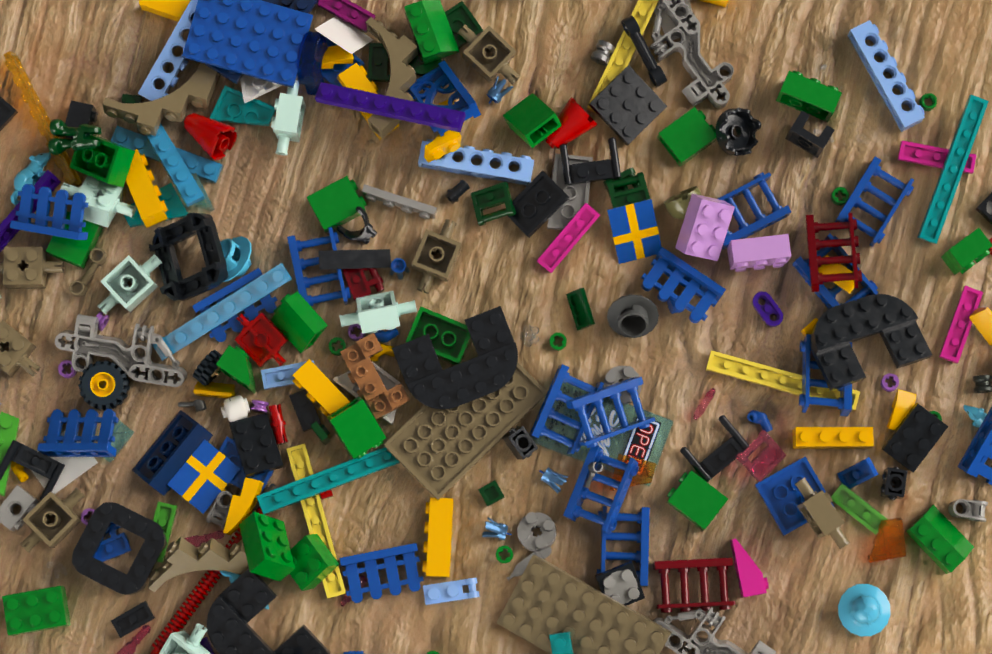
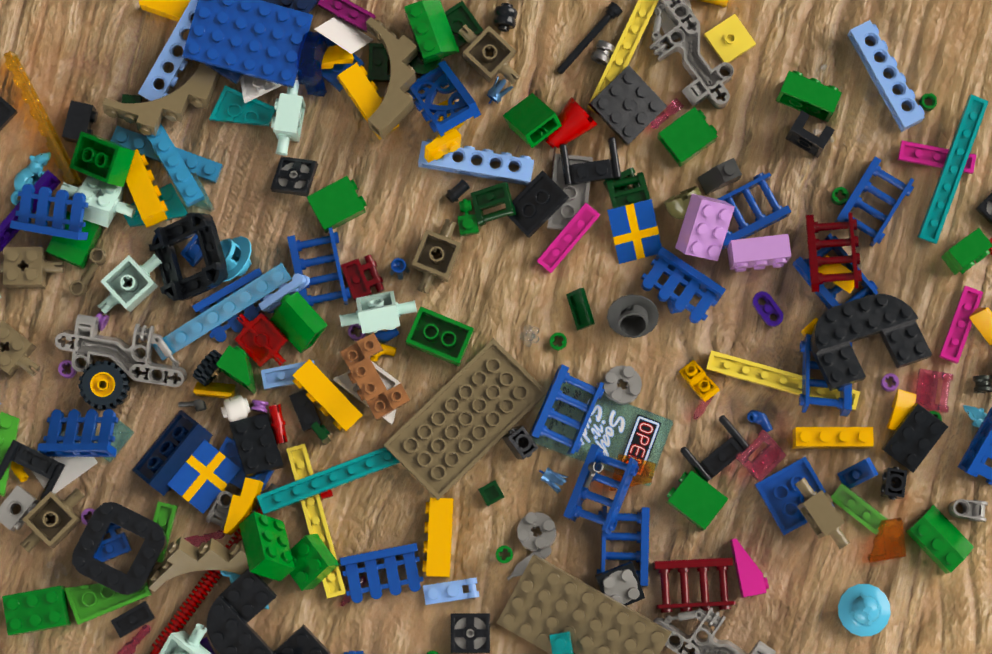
(80, 141): dark green piece -> none
(96, 600): none -> bright green wing
(193, 252): none -> blue slope
(211, 134): red cone -> none
(272, 301): none -> light blue plate
(294, 176): none -> black piece
(334, 341): green bush -> none
(354, 259): black sticker -> none
(356, 428): green brick -> none
(361, 235): black helmet -> none
(390, 107): dark purple plate -> none
(407, 205): light grey plate -> none
(467, 223): none -> green plate
(469, 379): black plate -> none
(470, 633): none -> black piece
(499, 530): flat silver piece -> none
(505, 17): none -> black piece
(596, 398): blue fence -> none
(612, 11): none -> black piece
(633, 31): black piece -> none
(671, 109): none -> clear pink piece
(699, 381): none -> yellow slope
(720, 176): none -> dark grey slope
(729, 39): none -> light yellow plate
(745, 127): black plate -> none
(927, 389): none -> clear pink plate

